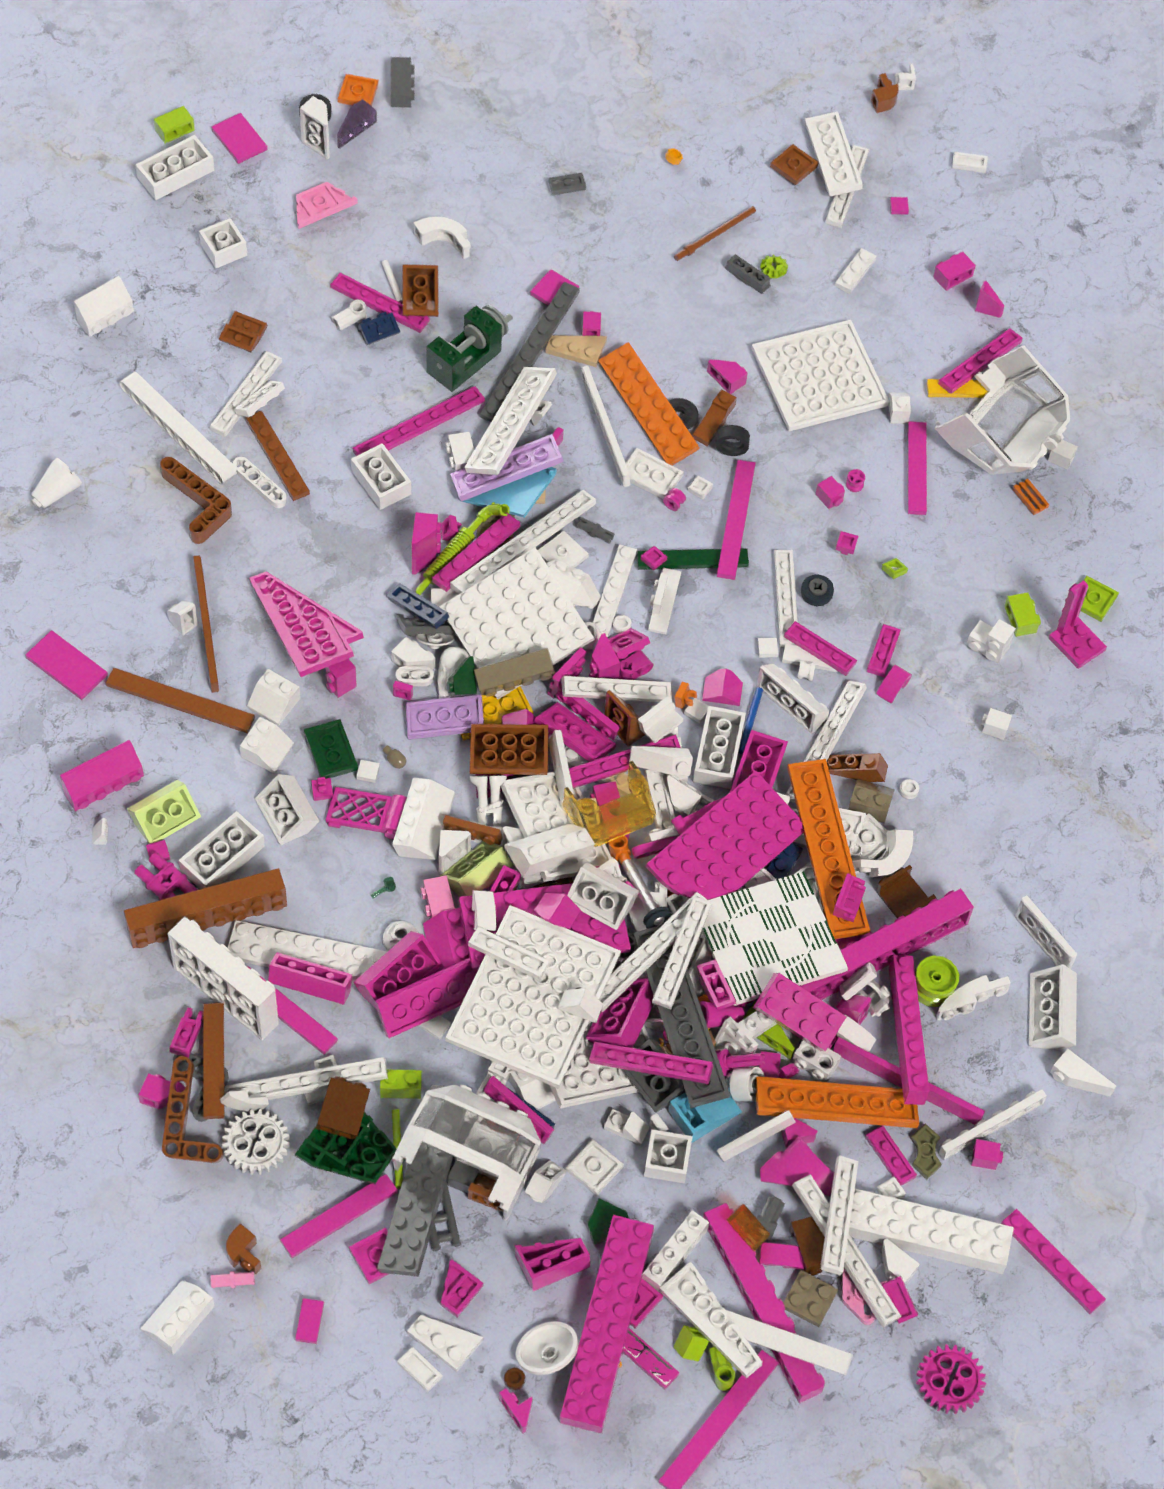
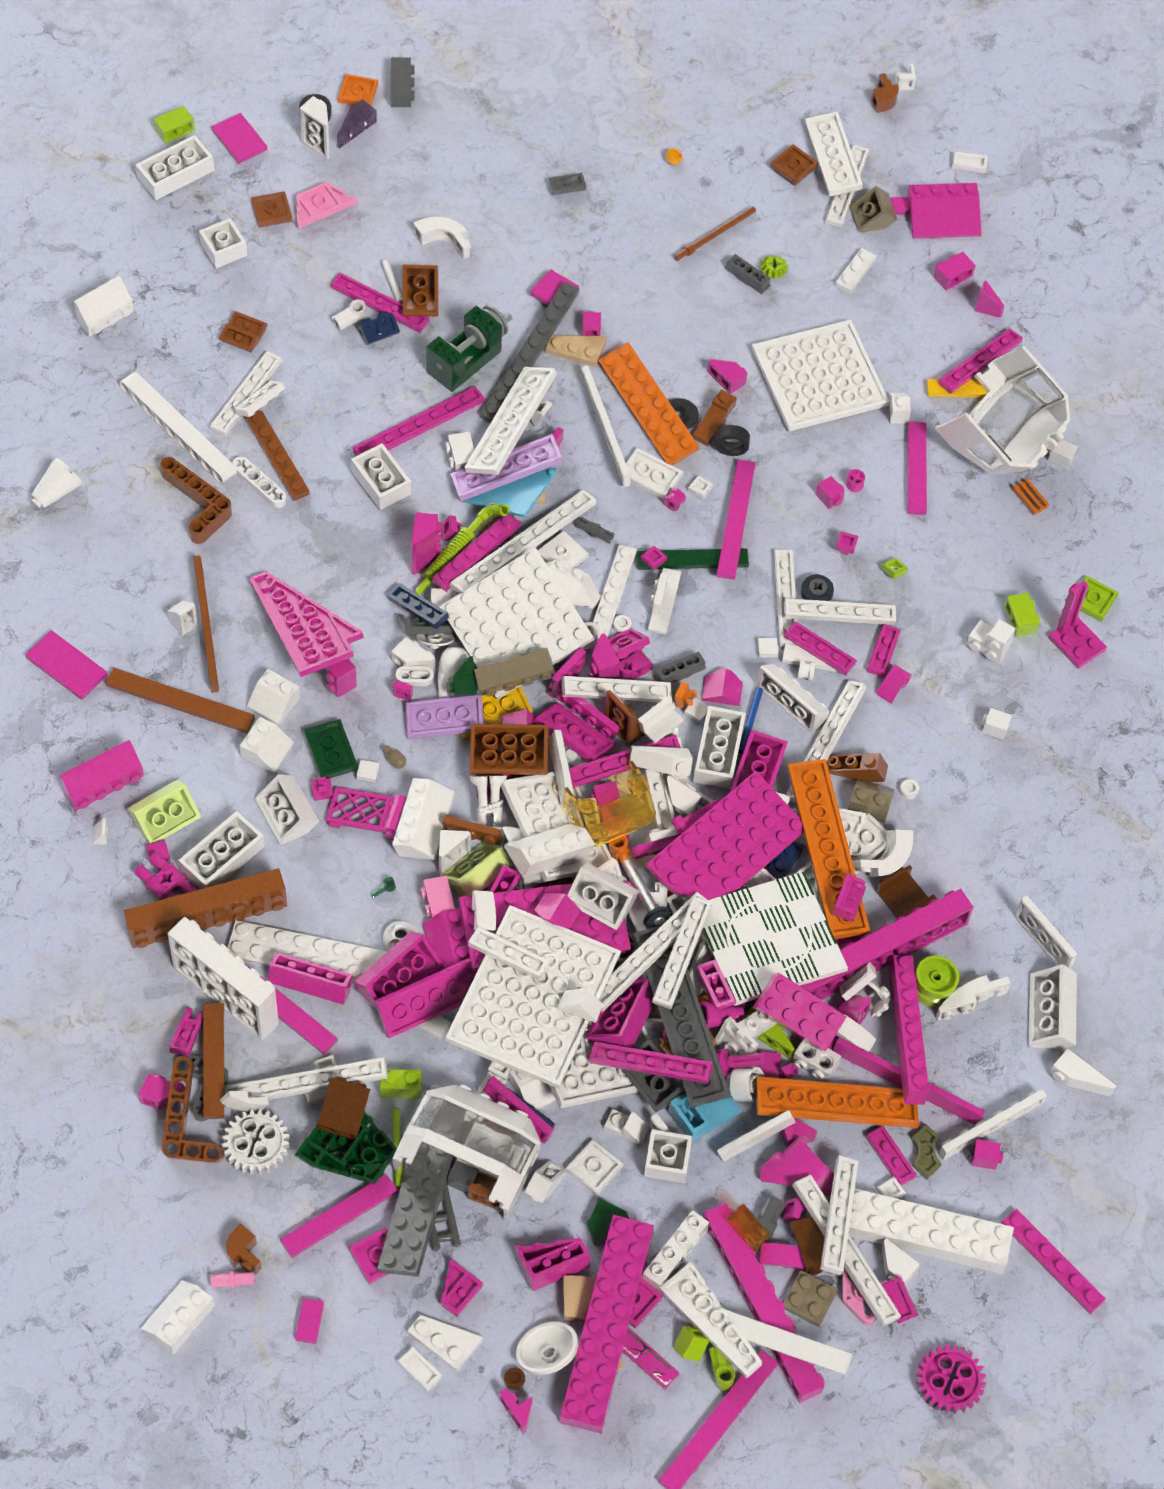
(271, 209): none -> dark orange tile
(577, 1297): none -> tan slope
(680, 668): none -> dark grey piece
(793, 1210): none -> dark pink tile
(840, 611): none -> white plate
(873, 210): none -> dark tan slope
(944, 210): none -> dark pink slope

